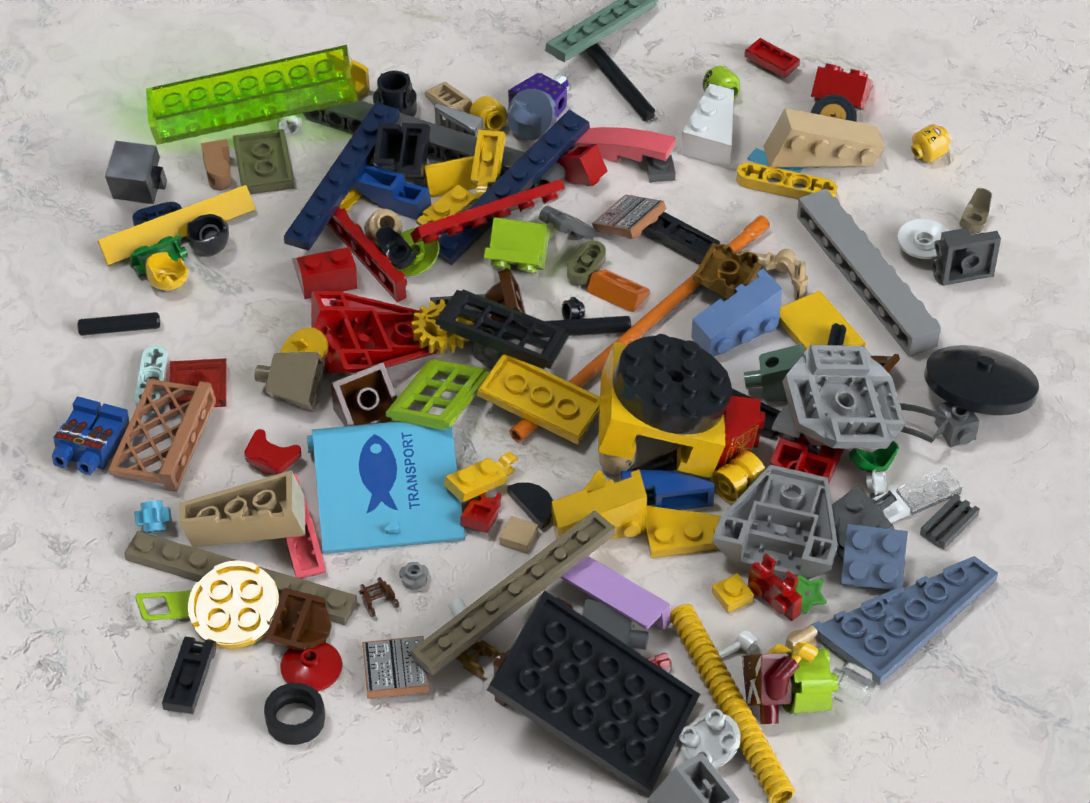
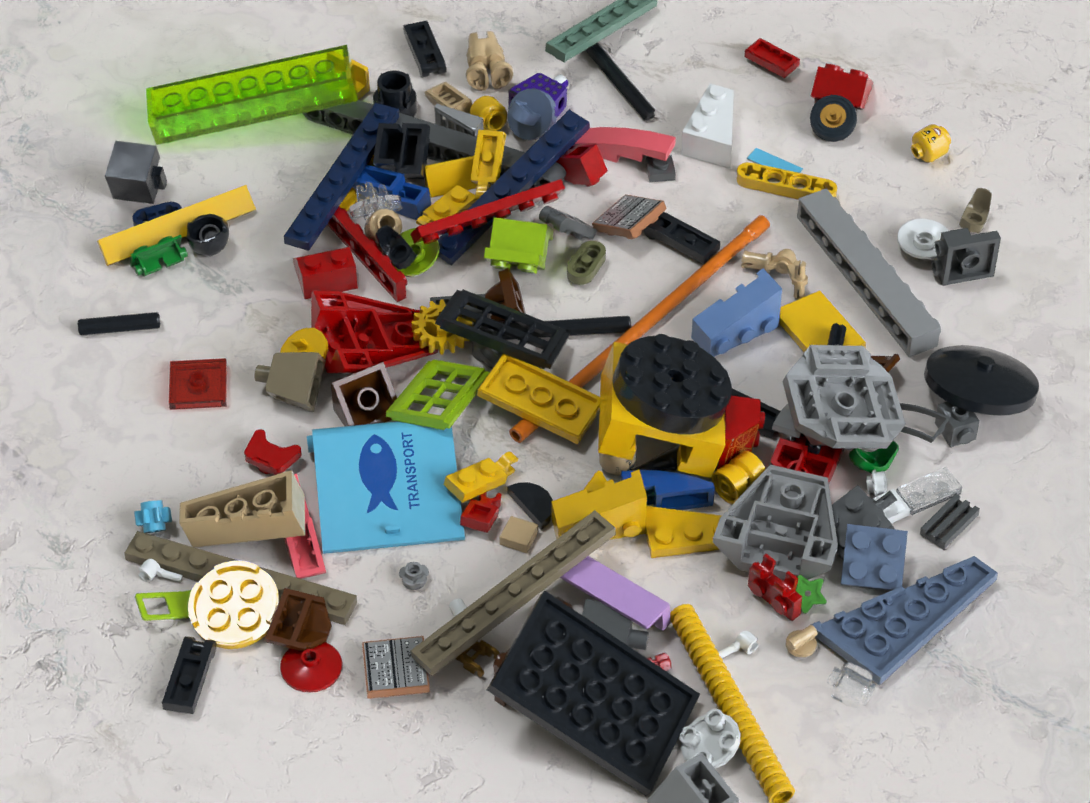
(89, 435): blue hips -> none
(147, 370): light aqua beam -> none
(151, 568): none -> white hand
(165, 273): yellow hair -> none
(186, 433): nougat fence -> none
(216, 163): medium nougat leg -> none
(264, 161): olive tile -> none
(290, 127): white plate -> none
(290, 694): black tyre -> none
(371, 201): none -> clear plate
(387, 592): reddish brown piece -> none
(424, 48): none -> black plate
(489, 54): none -> tan piece
(573, 309): black plate -> none
(617, 289): orange slope -> none
(723, 77): lime head -> none
(726, 270): pearl gold slope -> none
(732, 593): yellow plate -> none
(770, 677): dark red torso -> none
(772, 371): sand green torso -> none
(812, 685): lime brick -> none
(821, 141): tan wedge -> none

